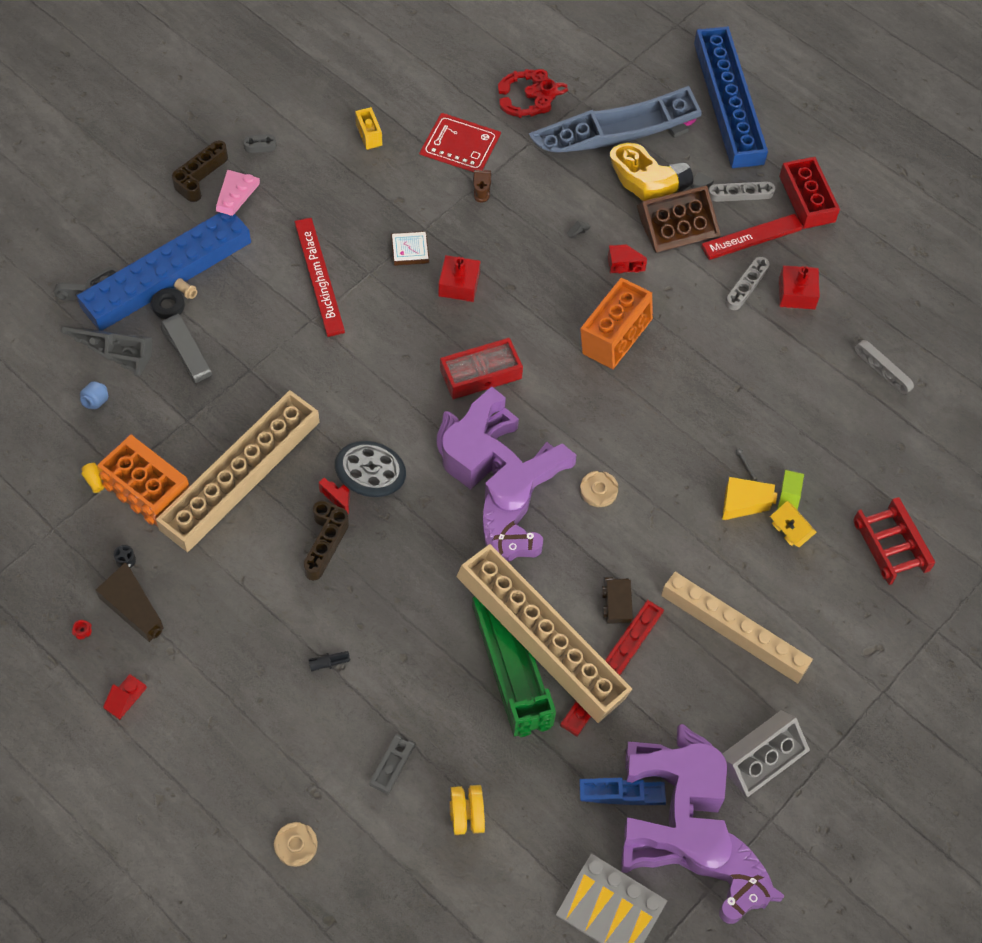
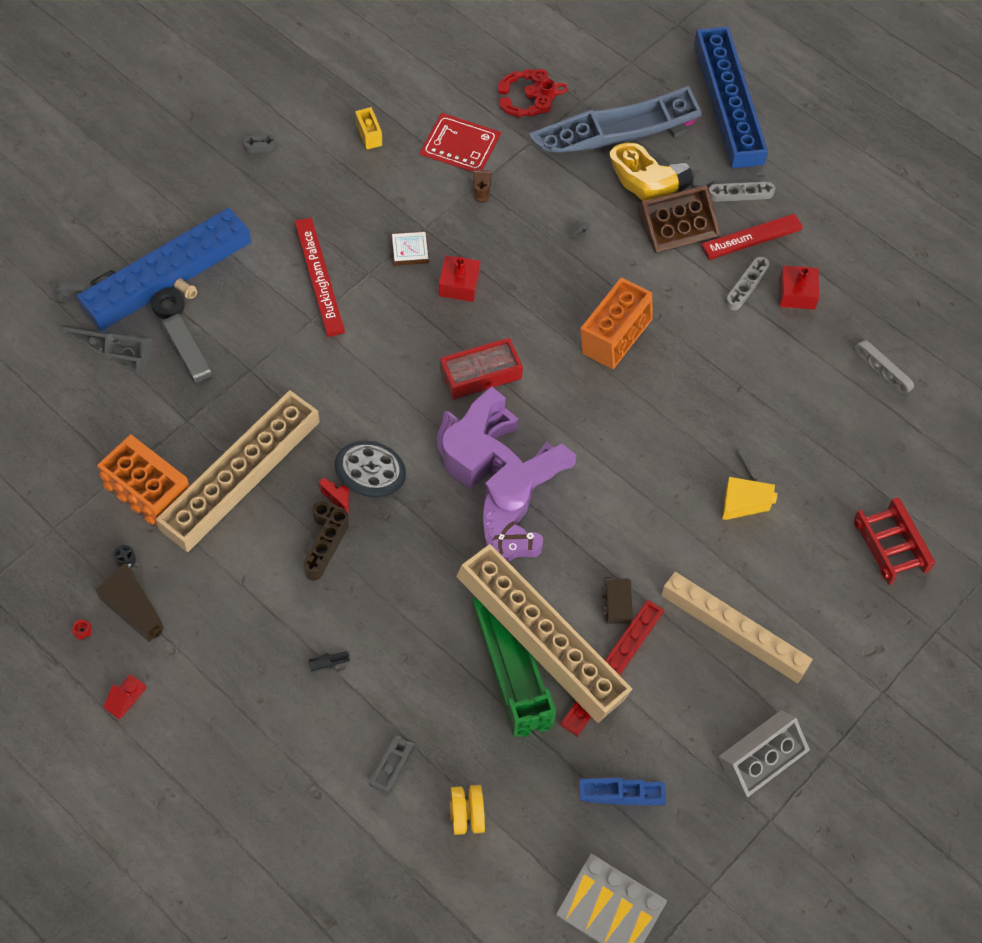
(91, 475): yellow cone -> none
(94, 395): medium blue head -> none
(188, 176): dark brown beam -> none
(235, 191): bright pink wing -> none
(295, 844): tan tile -> none
(599, 489): tan tile -> none
(625, 259): red slope -> none
(694, 843): medium lavender animal -> none
(788, 513): yellow brick -> none
(791, 488): lime slope -> none
(809, 192): red brick -> none

